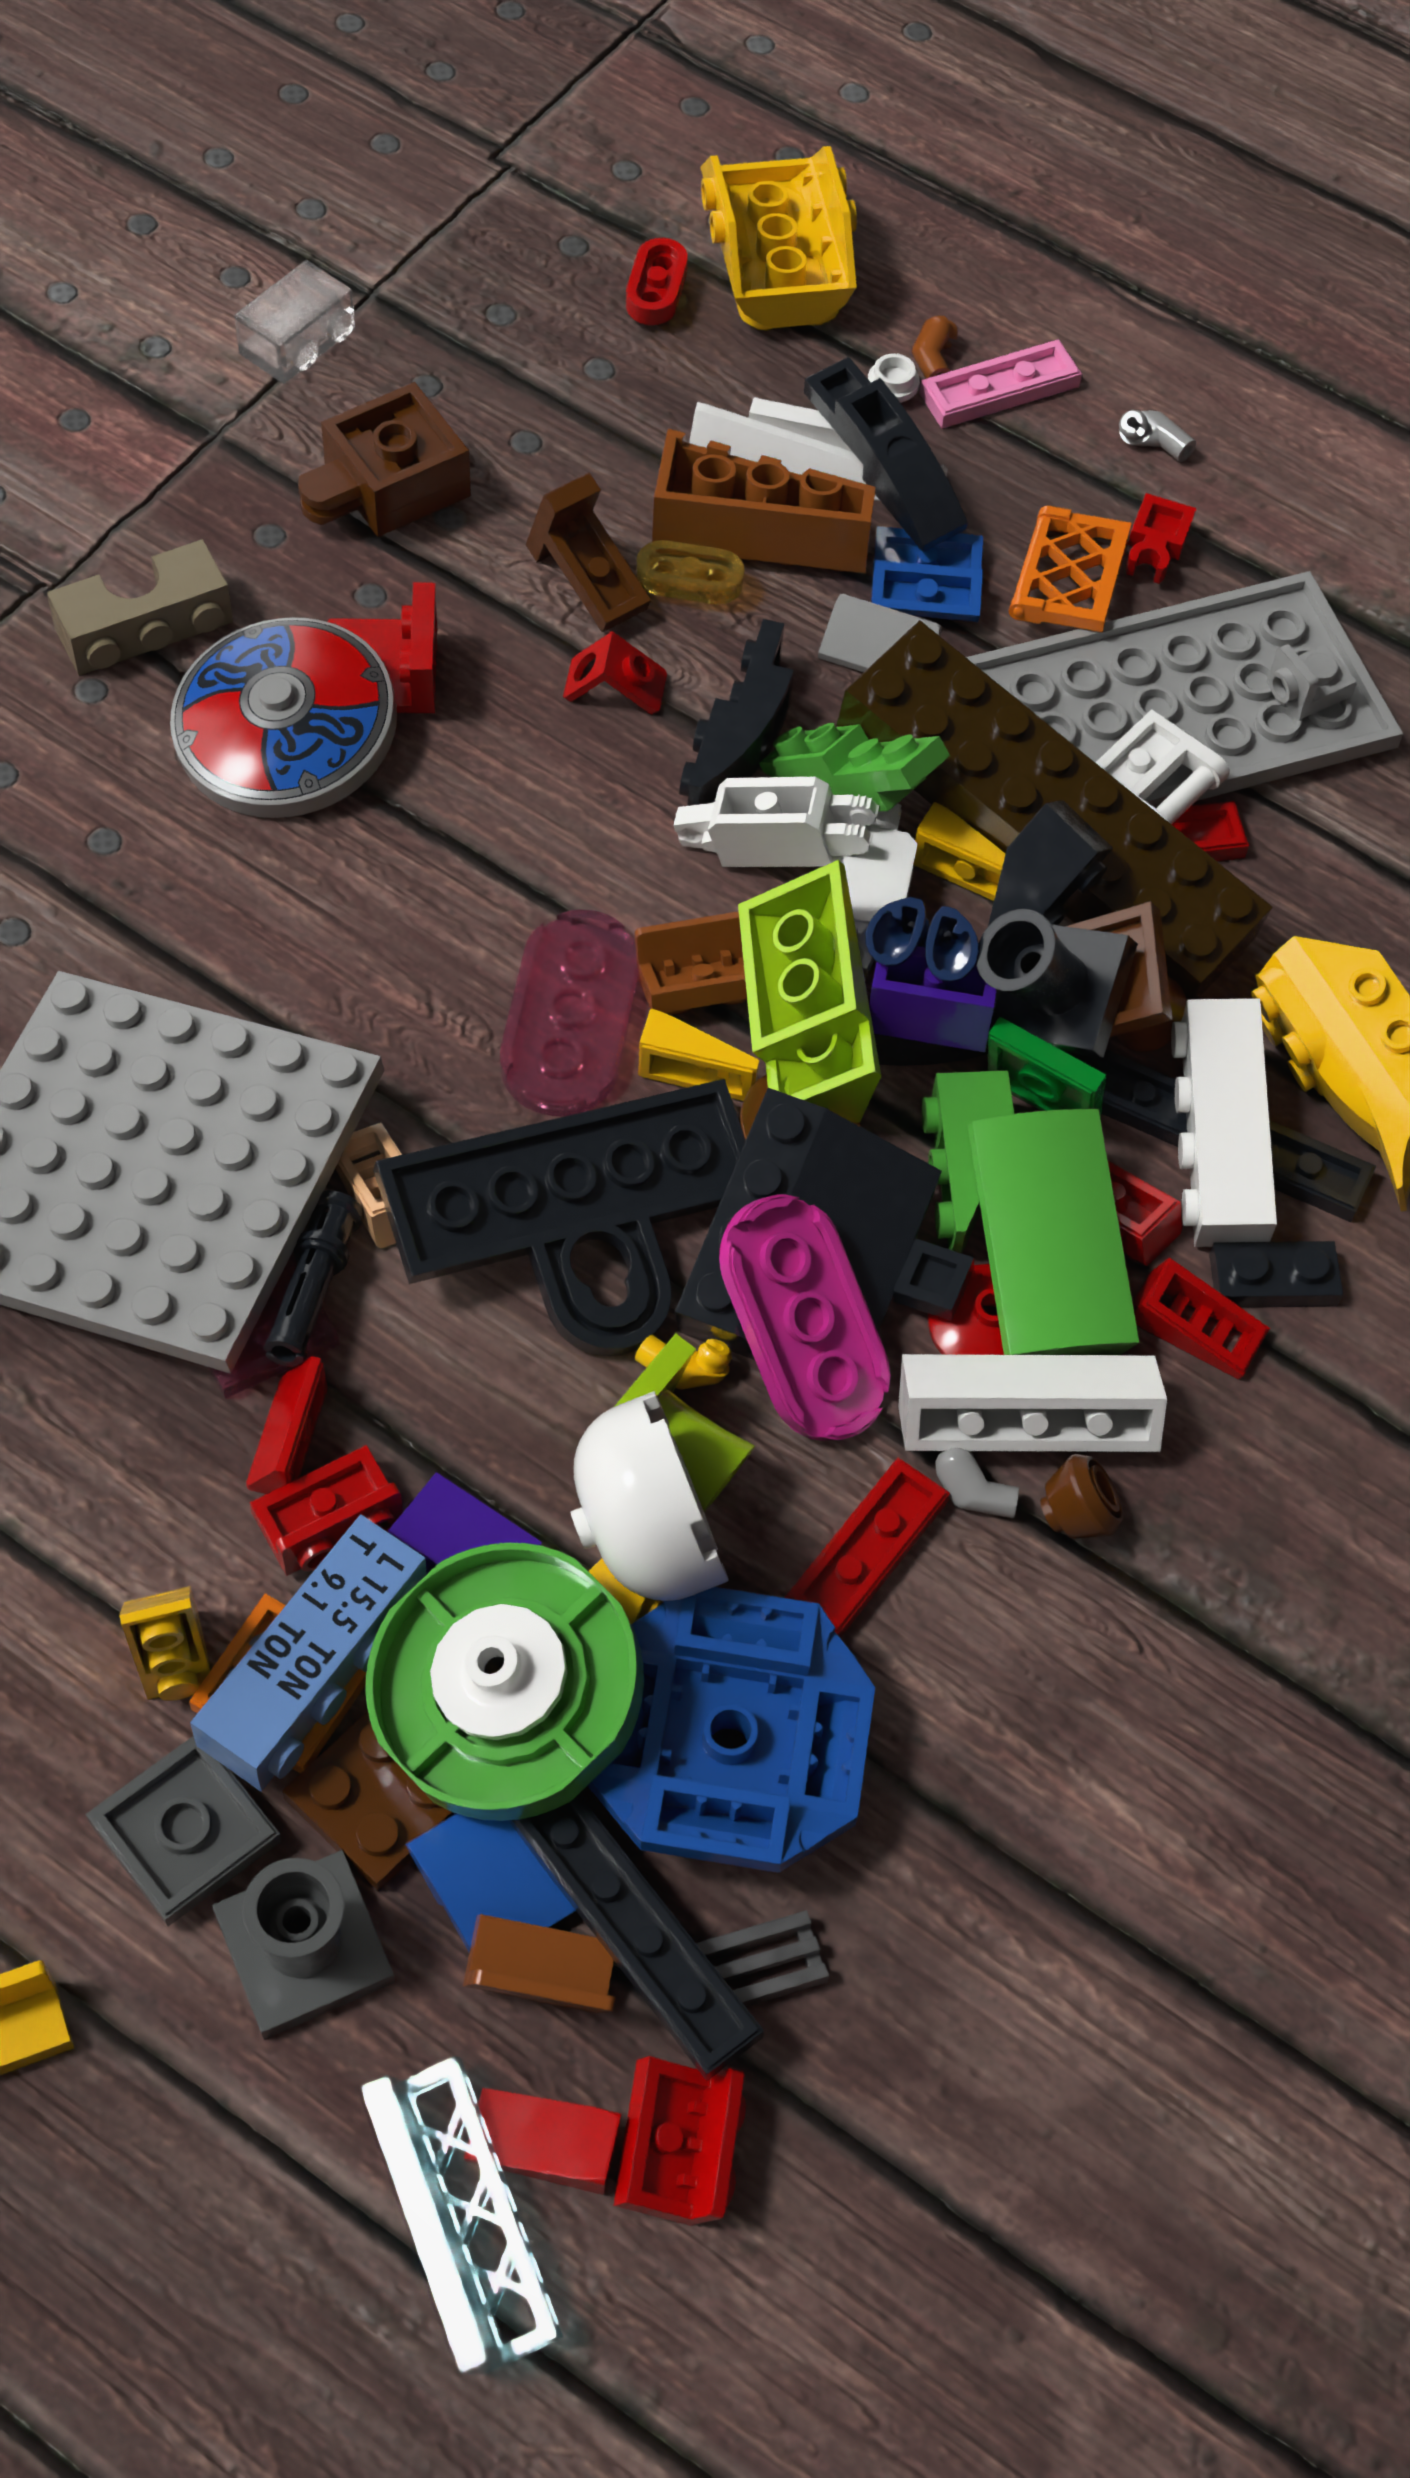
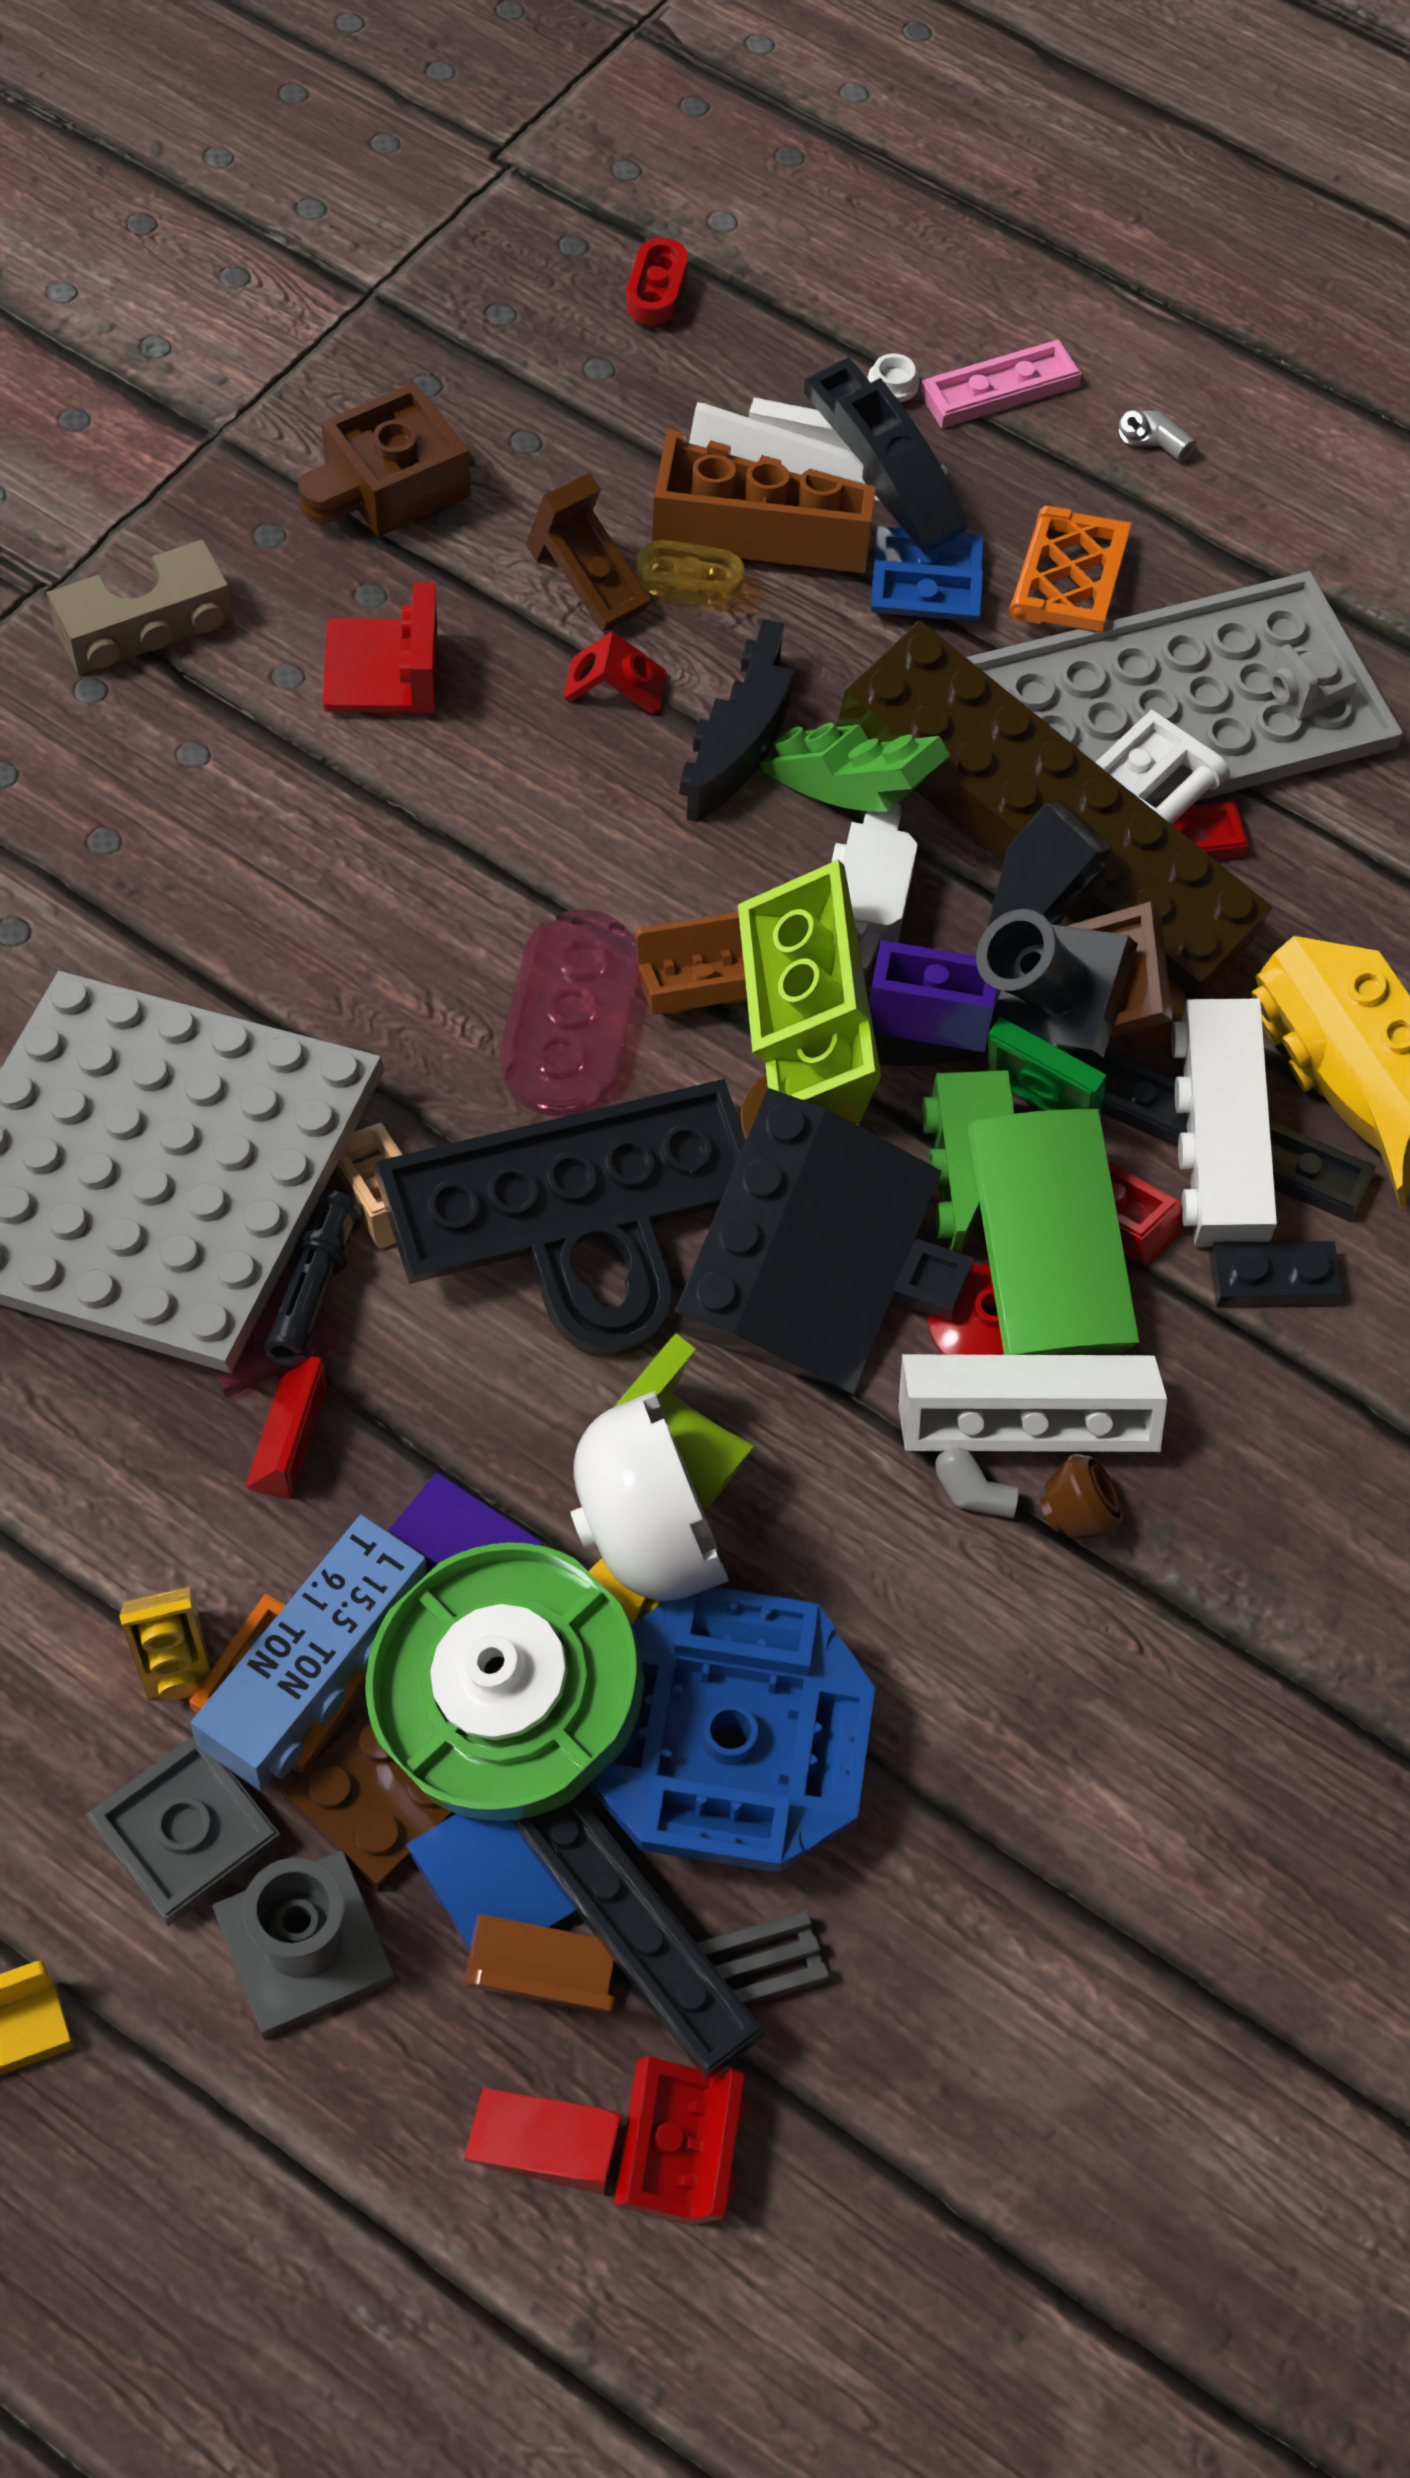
(283, 717): dish -> none
(295, 321): clear piece -> none
(317, 1509): red bracket -> none
(436, 2226): clear light blue fence -> none
(689, 1057): yellow slope -> none
(705, 1368): yellow arm -> none
(778, 823): white hinge -> none
(783, 237): yellow slope -> none
(804, 1317): dark pink tile -> none
(864, 632): light grey slope -> none
(871, 1544): red tile -> none
(903, 926): dark blue piece -> none
(930, 342): dark orange arm -> none
(958, 852): yellow slope -> none
(1159, 534): red plate -> none
(1188, 1335): red slope -> none

